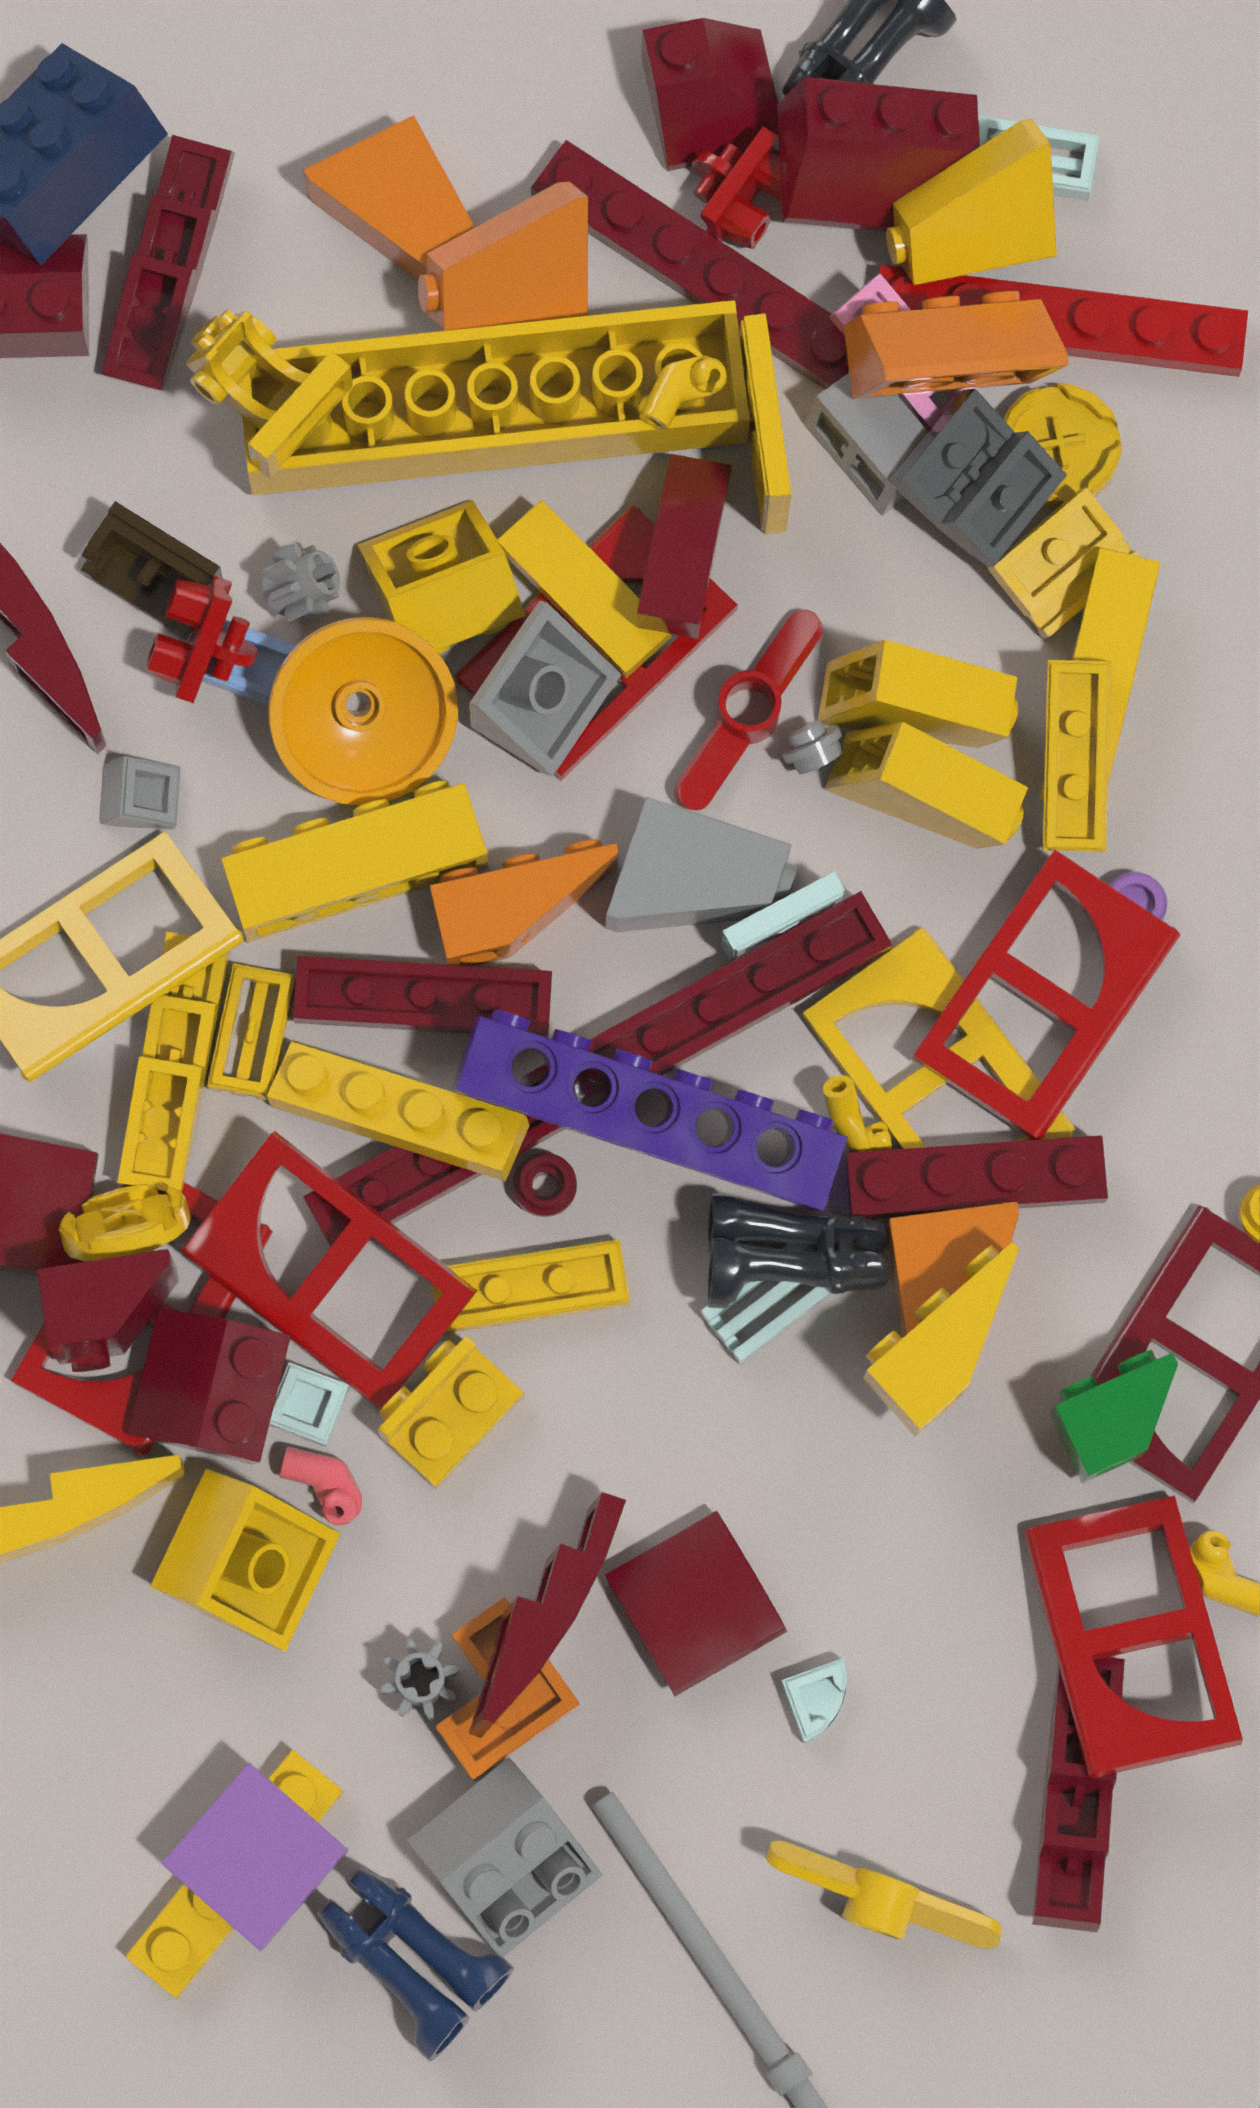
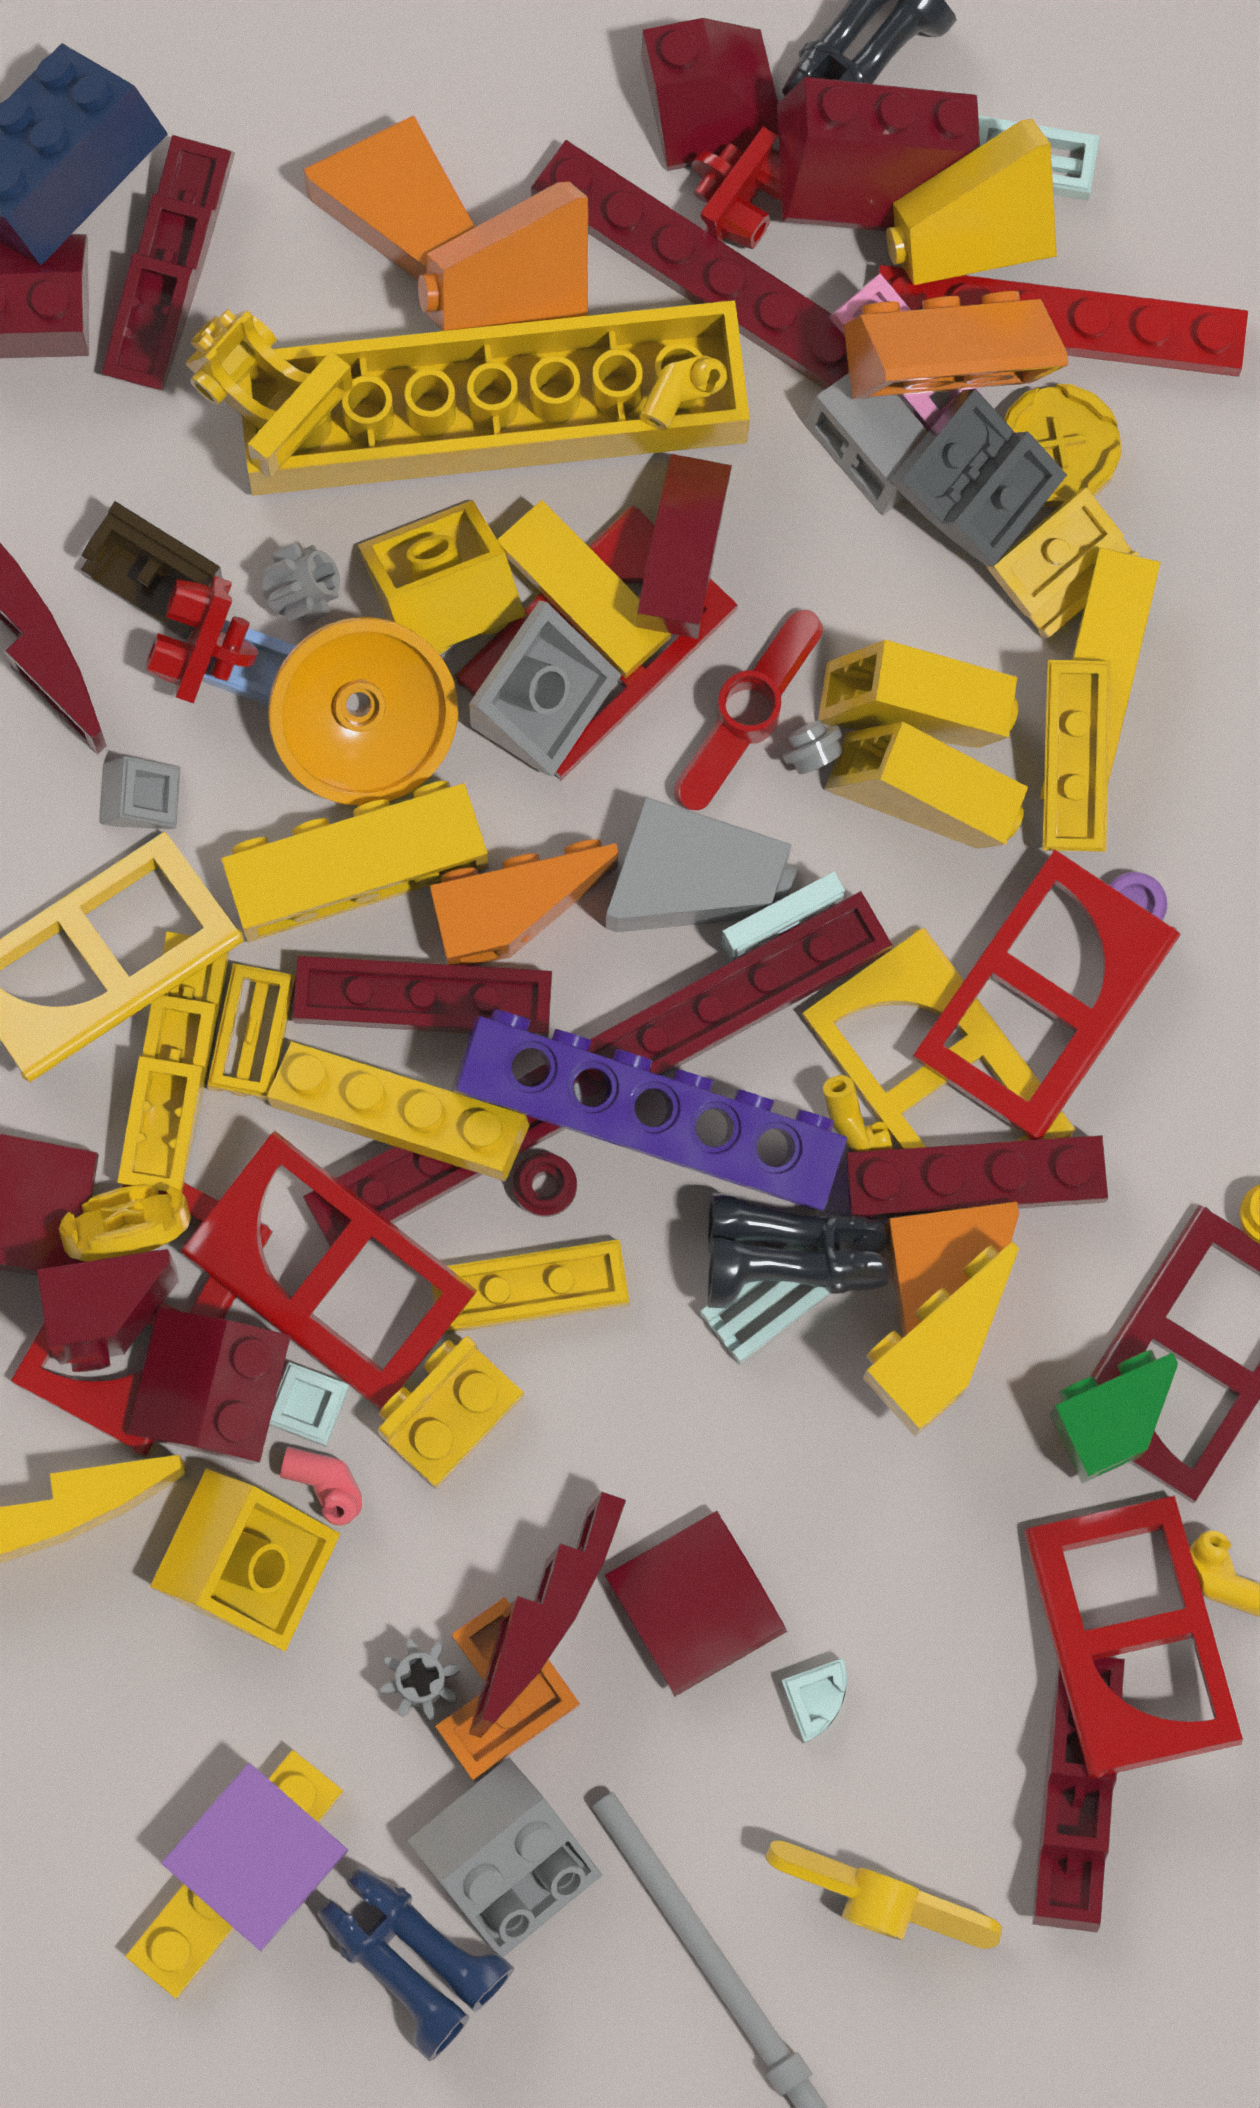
(765, 426): yellow tile -> none

